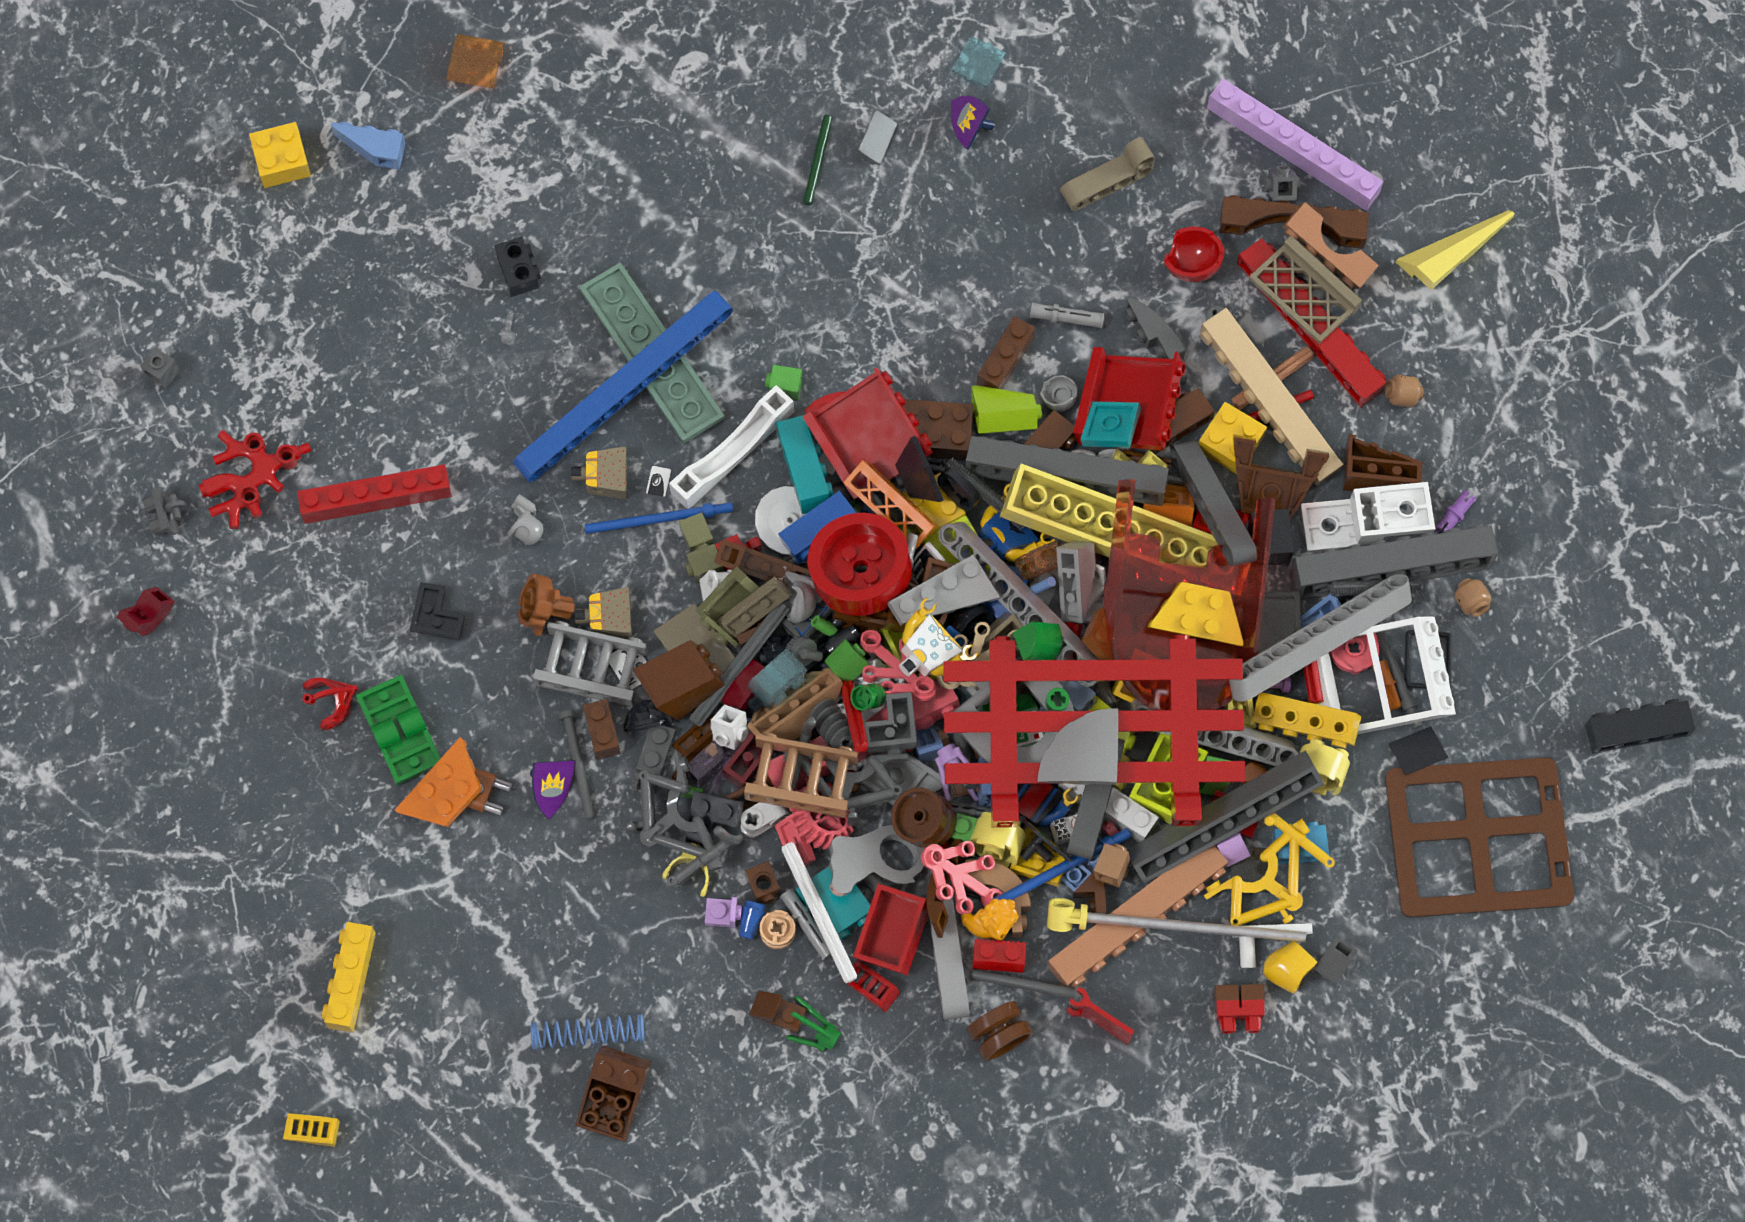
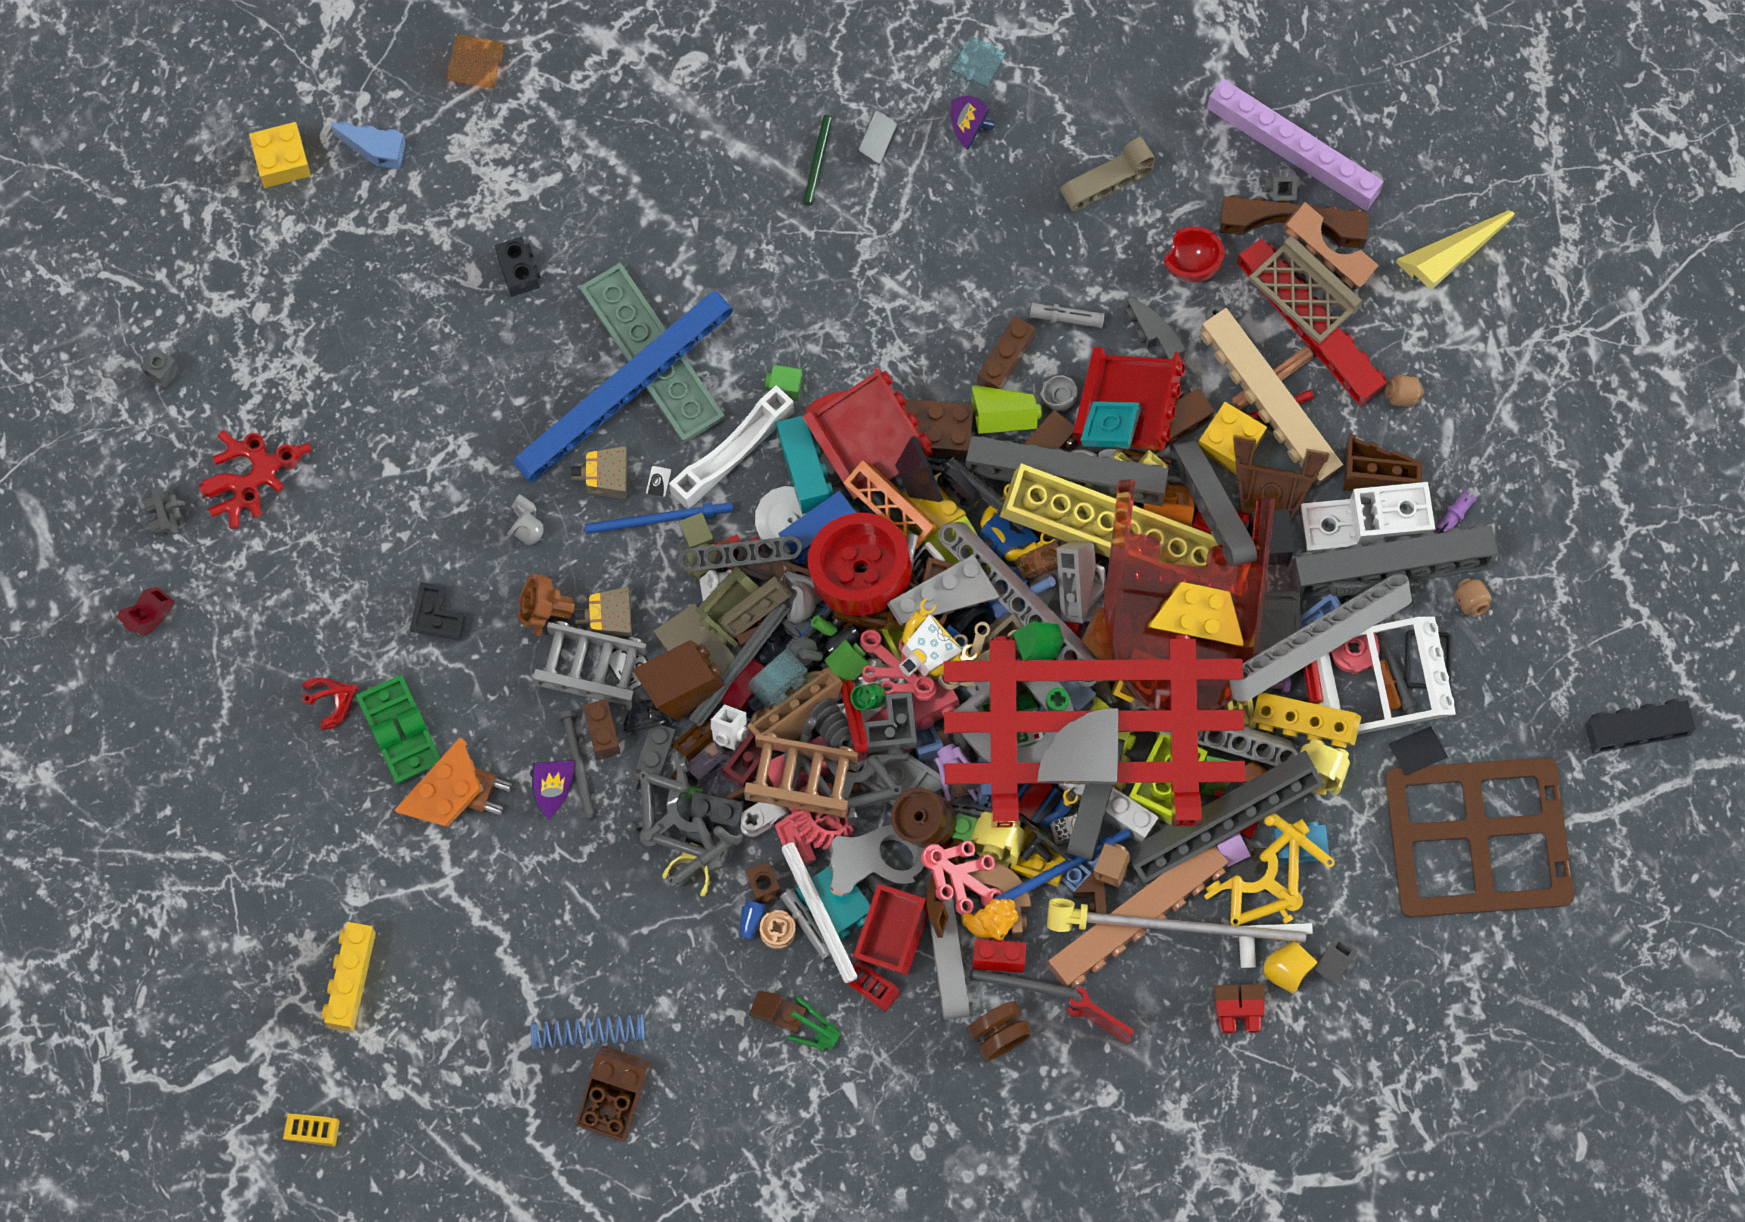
(374, 494): red brick -> none
(722, 912): lavender bracket -> none
(728, 553): none -> dark grey beam
(1109, 828): coral piece -> none

